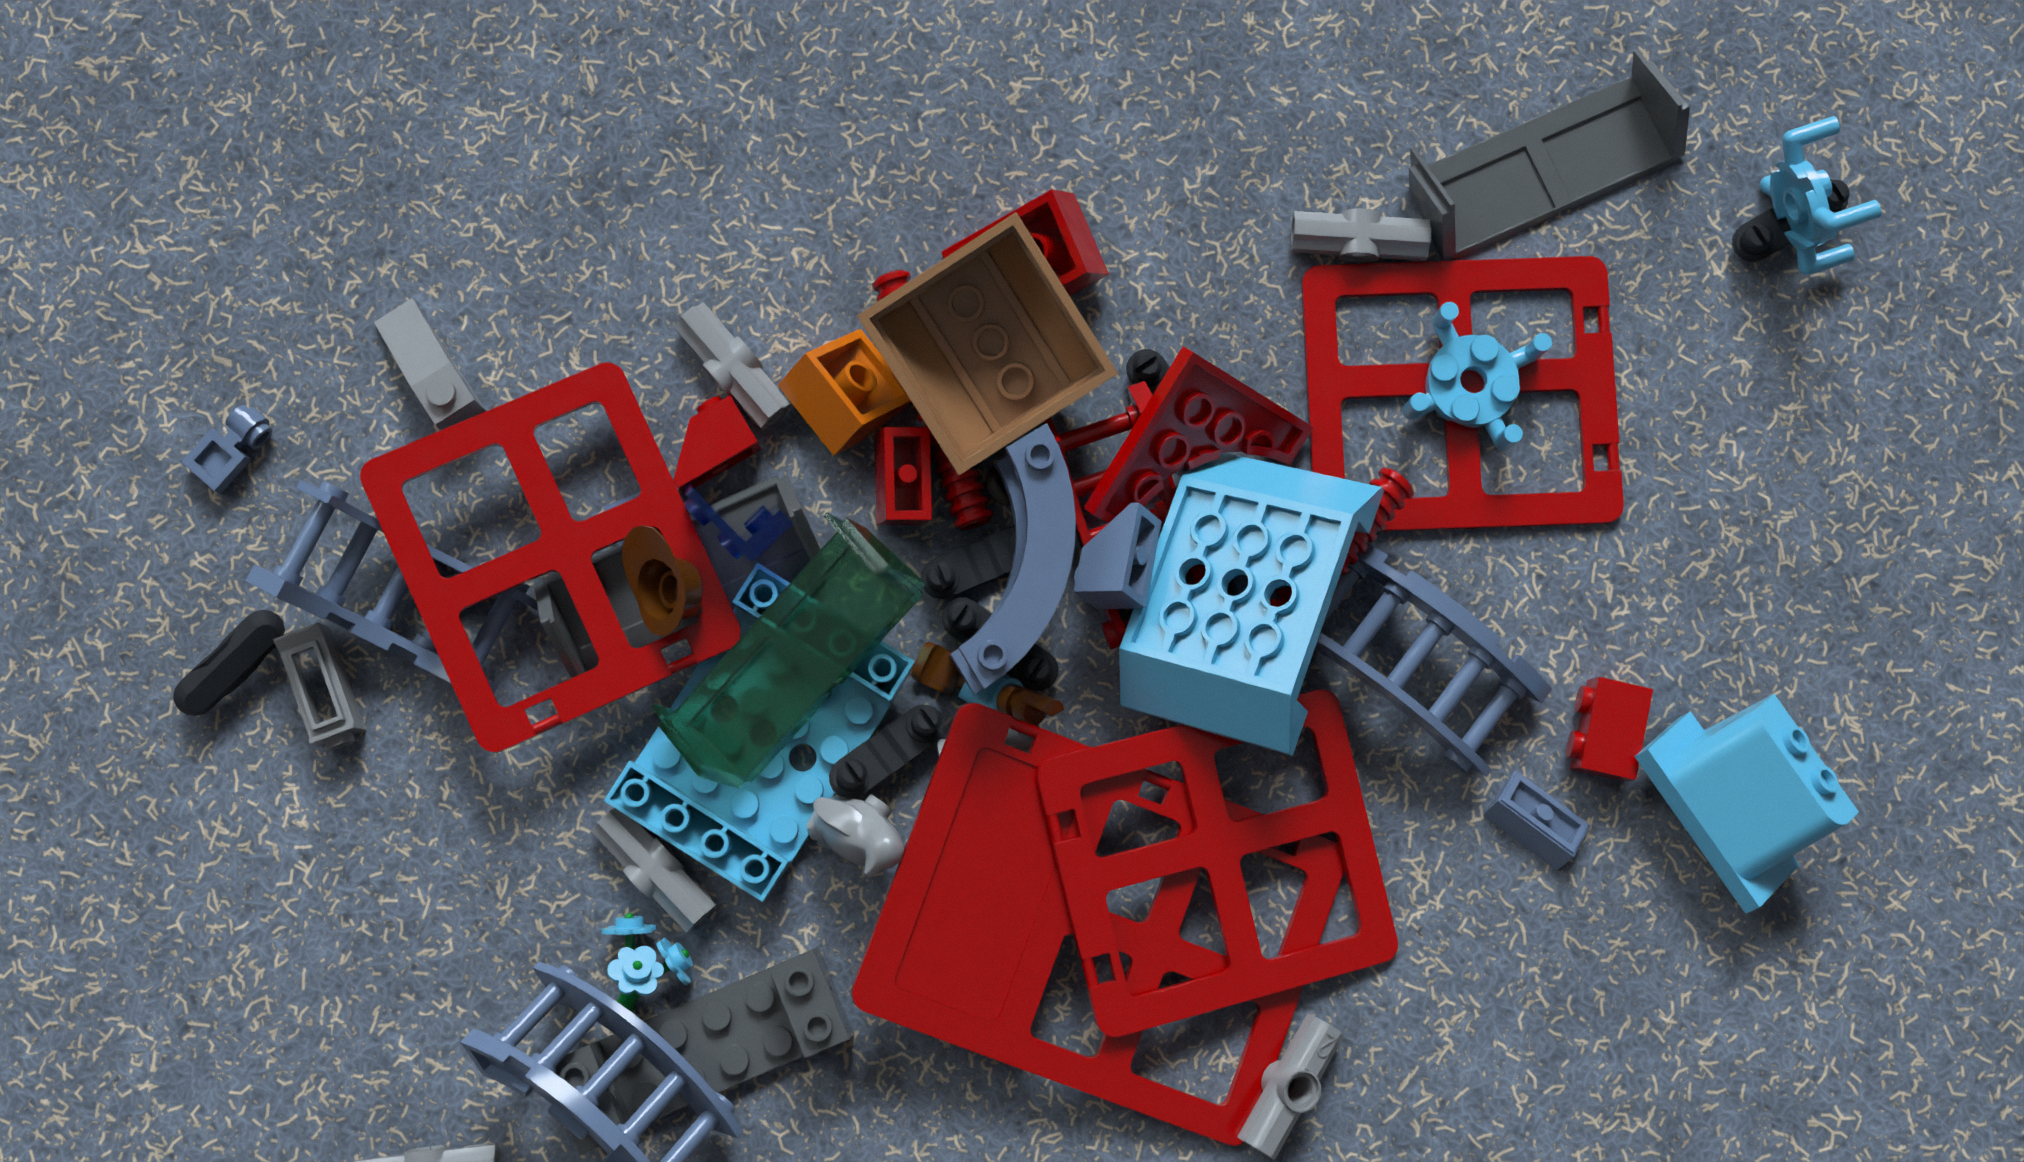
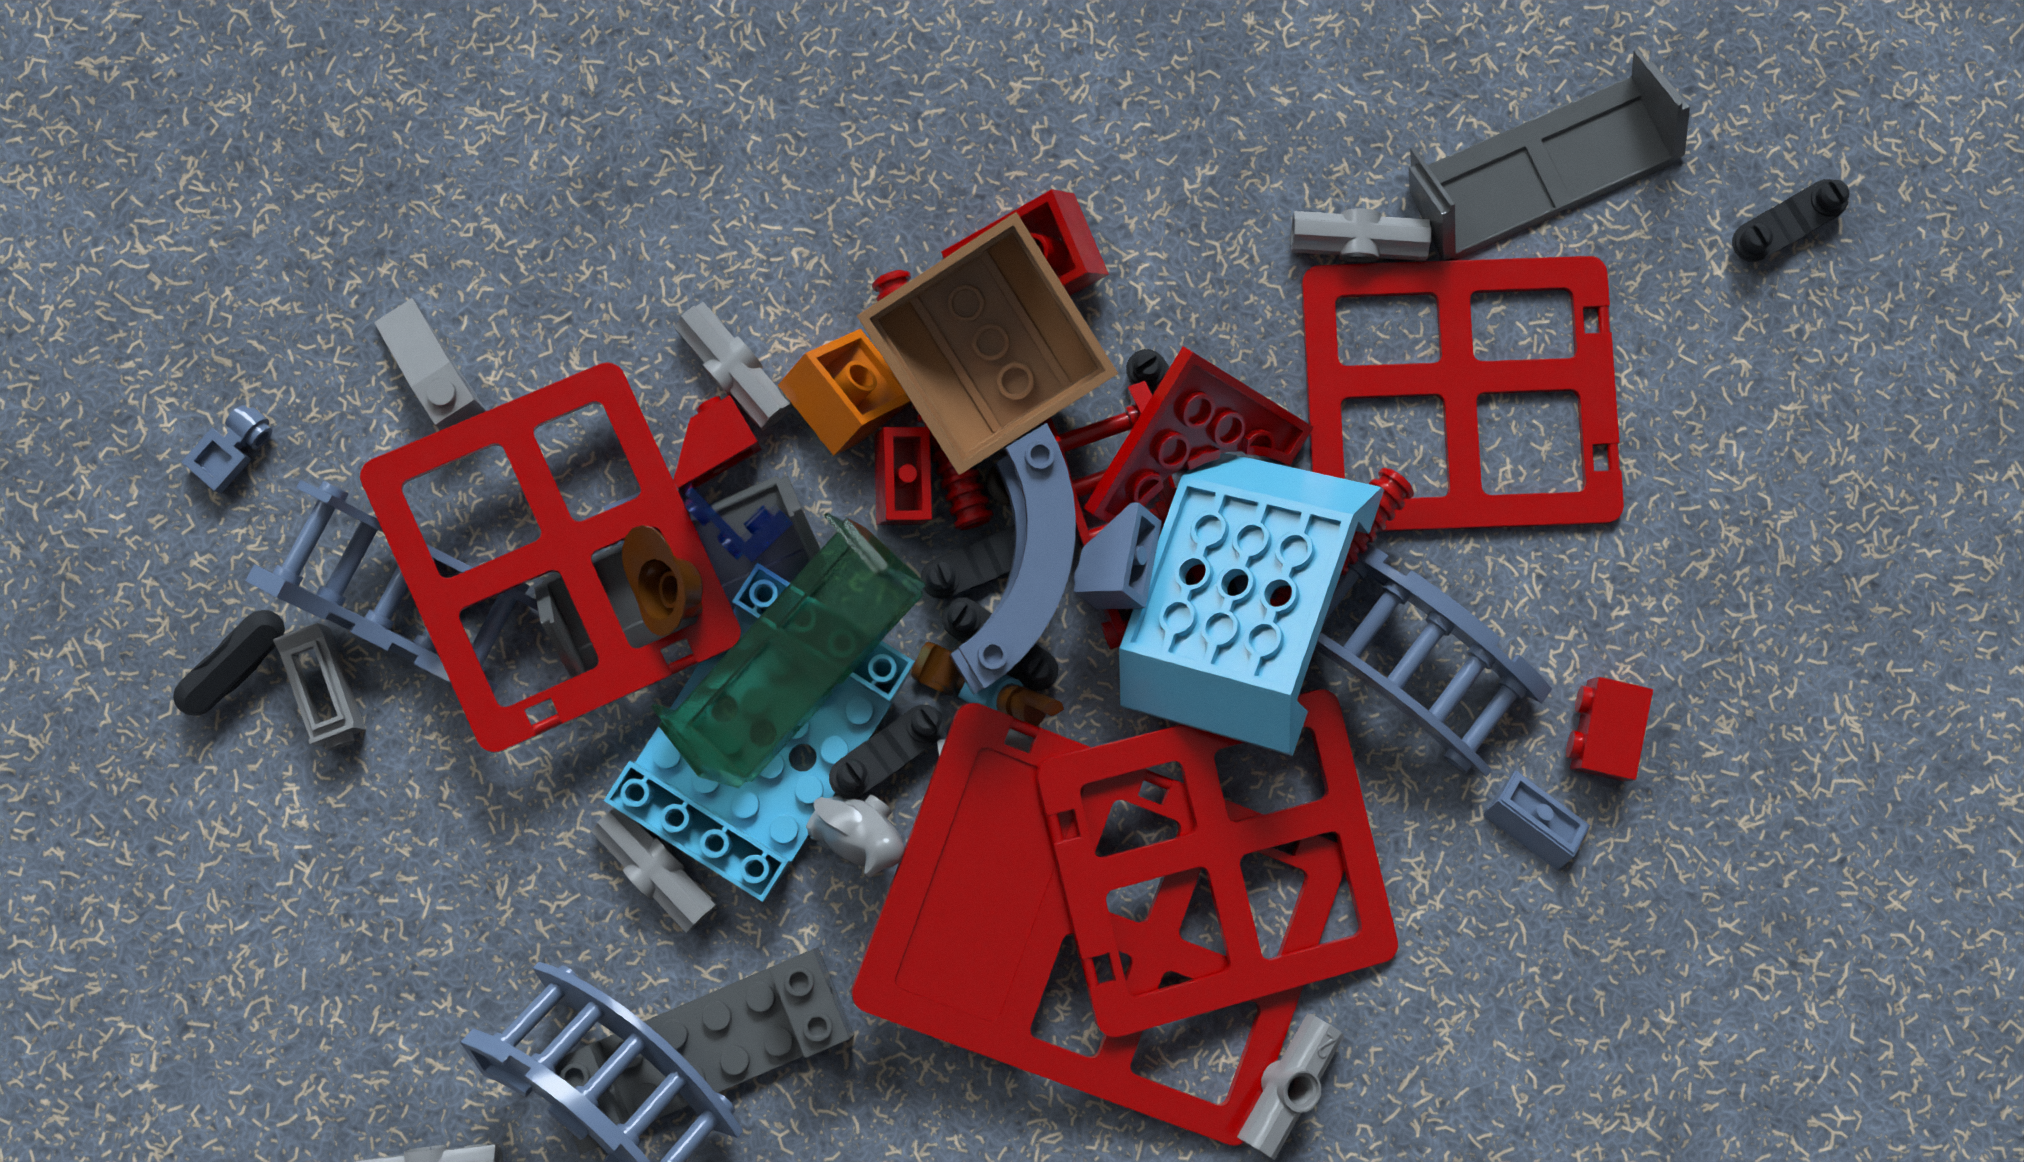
(637, 968): medium azure plant -> none
(1494, 365): medium azure plate -> none
(1747, 794): medium azure windscreen -> none
(1802, 198): medium azure plate -> none

